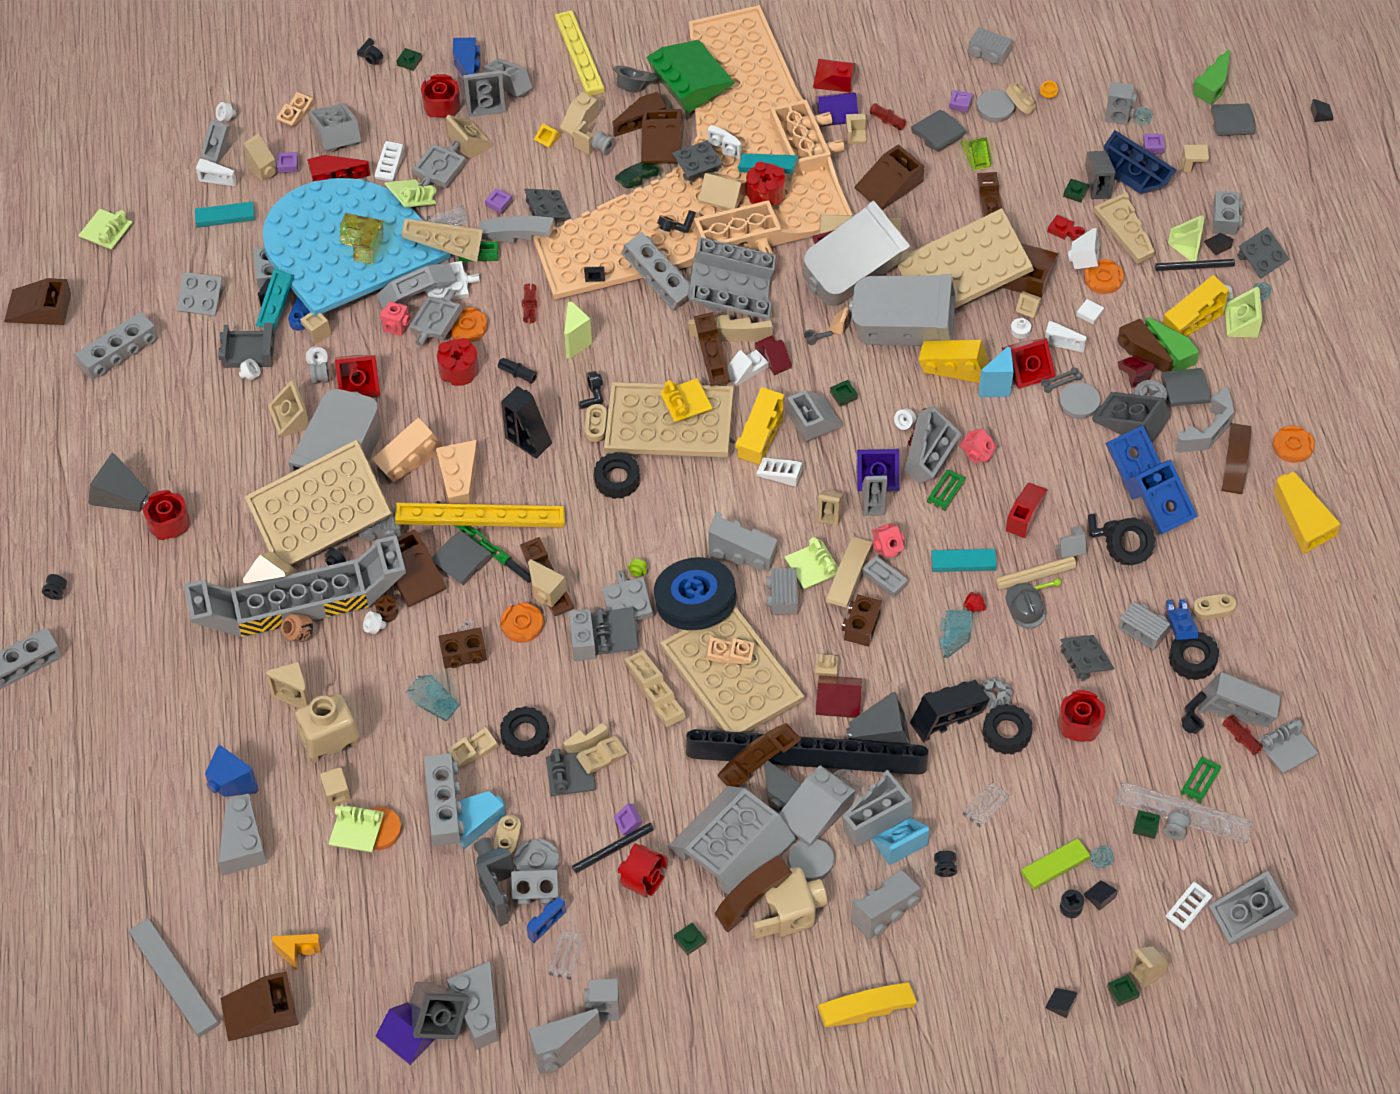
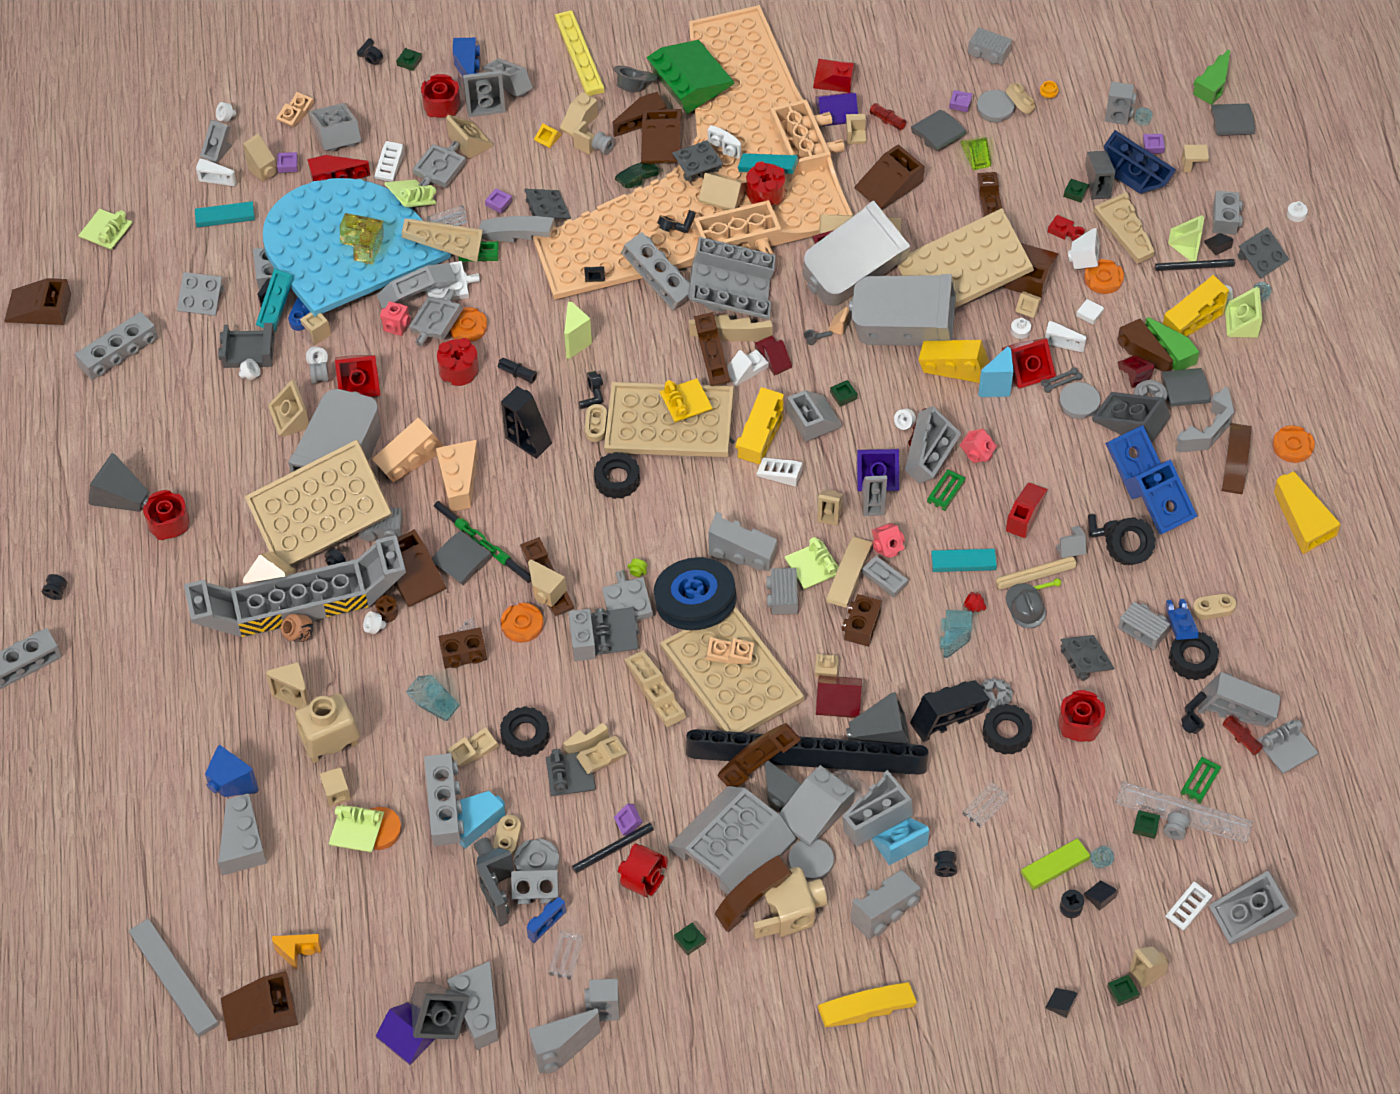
(479, 515): yellow tile -> none
(529, 303): clear red pin -> none
(1297, 211): none -> white tile
(1321, 111): black slope -> none

